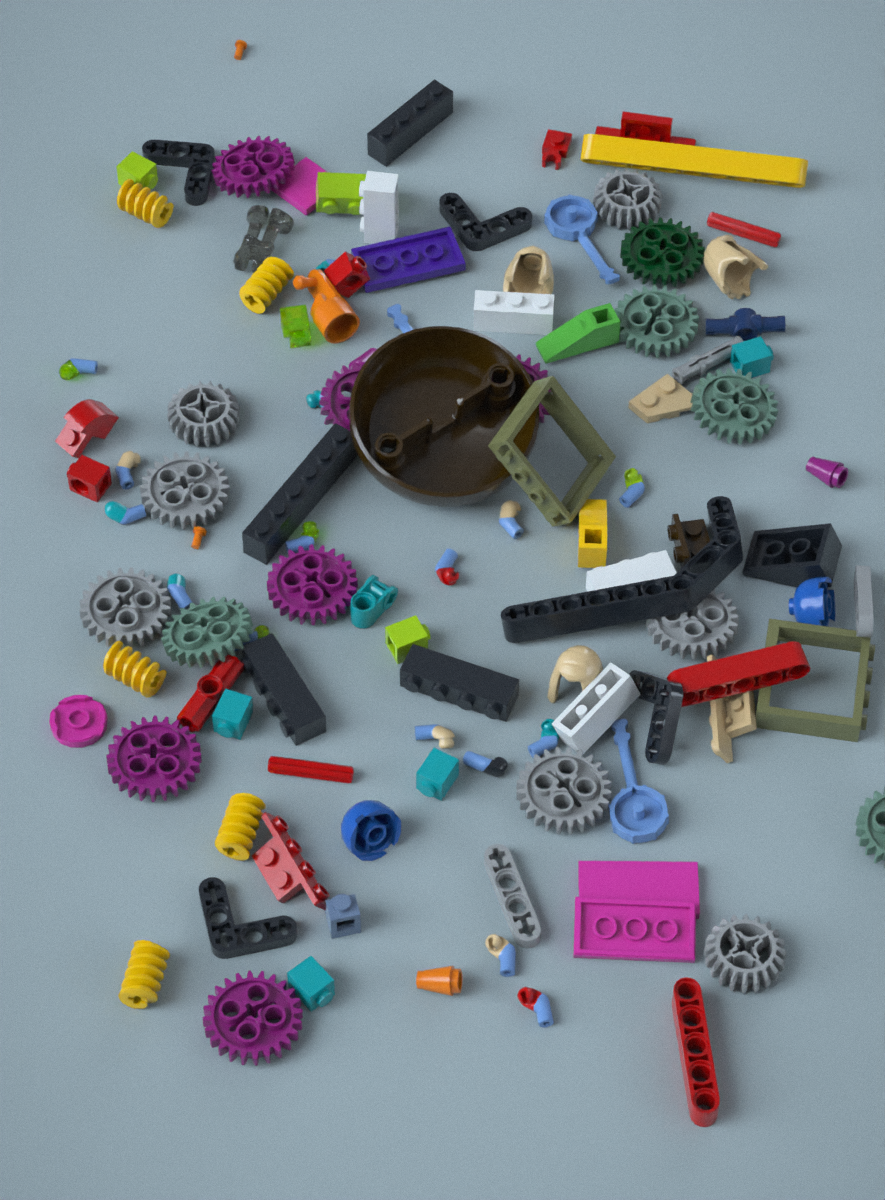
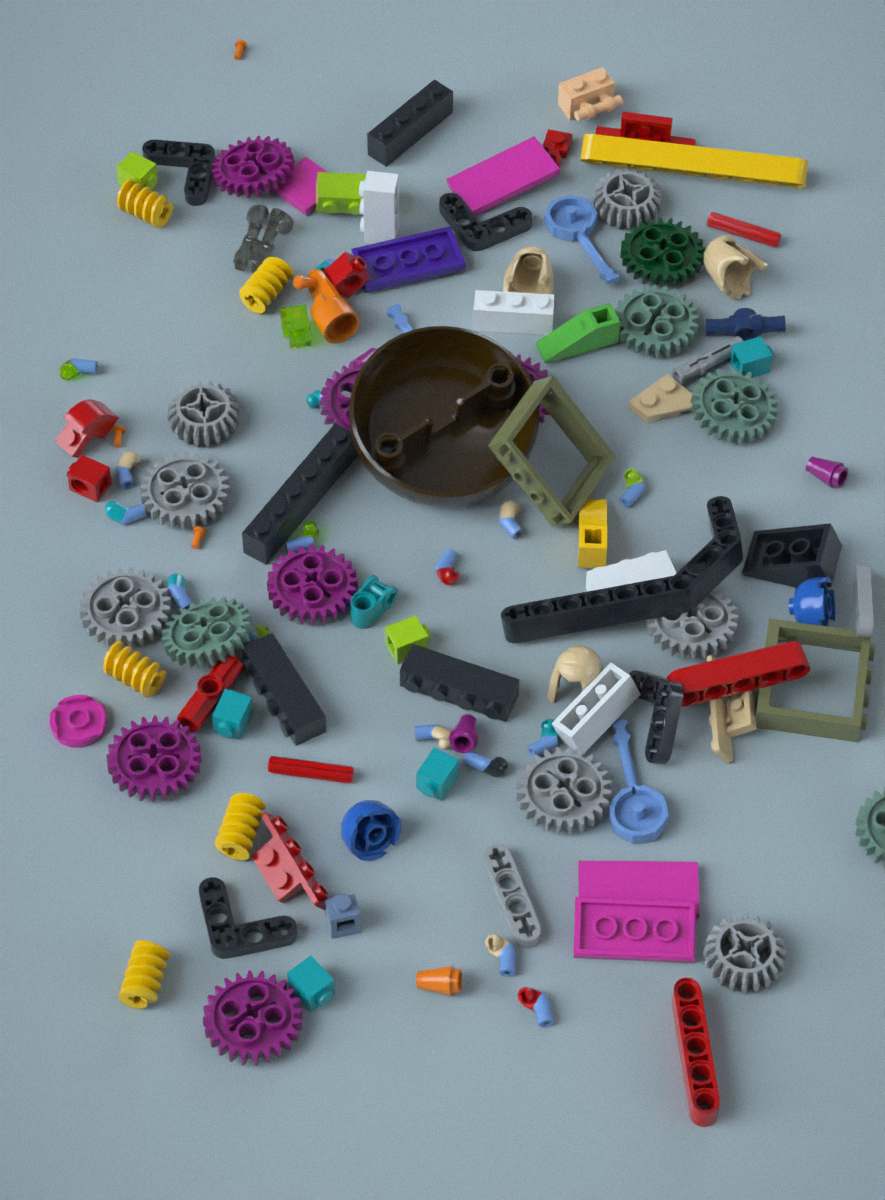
(118, 431): none -> orange piece
(464, 735): none -> magenta cone
(504, 176): none -> dark pink tile
(588, 95): none -> light nougat brick
(688, 538): dark brown bracket -> none

